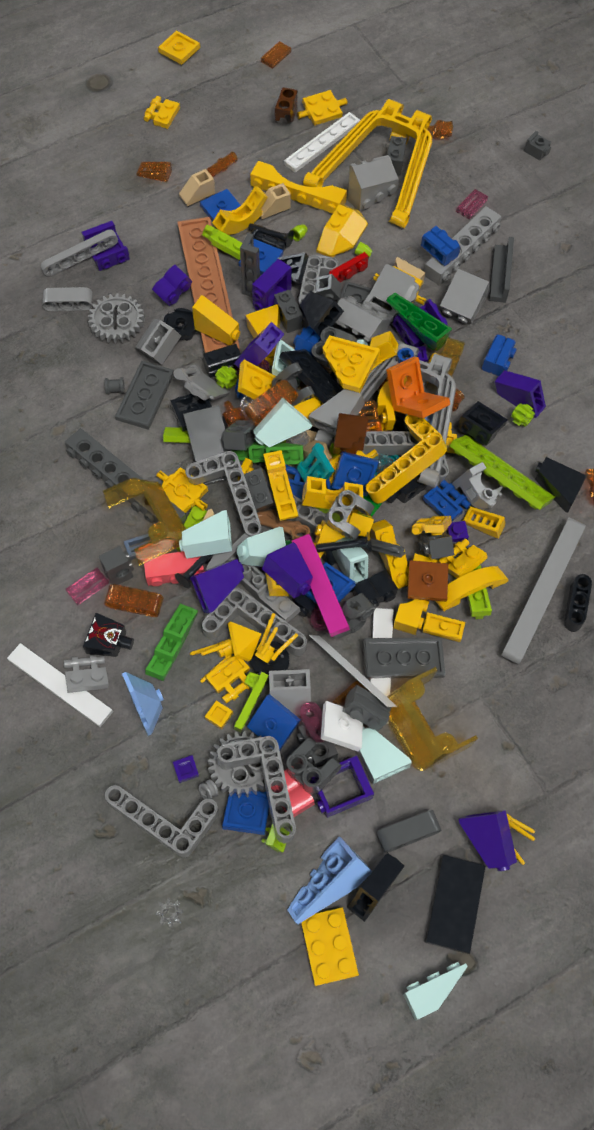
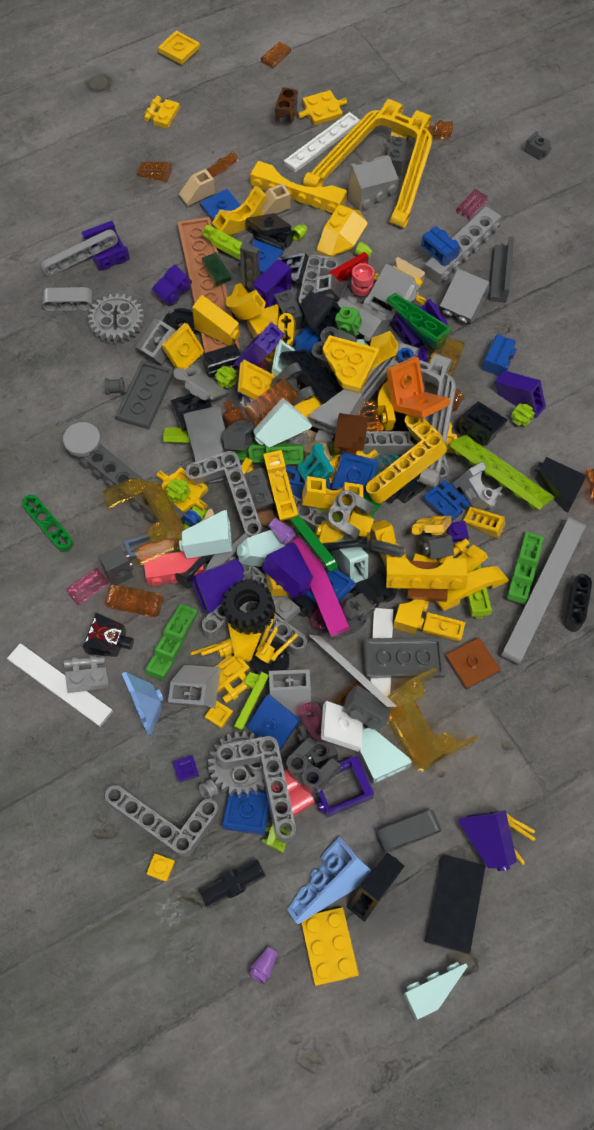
(45, 524): none -> green beam
(81, 439): none -> light grey tile
(160, 868): none -> yellow plate
(177, 490): none -> lime gear
(183, 347): none -> yellow plate
(191, 518): none -> blue bush
(195, 686): none -> light grey slope
(216, 269): none -> clear green plate
(232, 883): none -> black piece
(244, 593): none -> black tyre
(245, 304): none -> yellow arch
(263, 966): none -> medium lavender cone
(268, 224): none -> black plate
(282, 531): none -> medium lavender cone
(290, 330): none -> yellow beam
(314, 544): none -> green beam
(349, 320): none -> bright green brick
(362, 279): none -> coral wheel
(403, 574): none -> yellow arch
(472, 663): none -> dark orange plate
(525, 568): none -> bright green slope

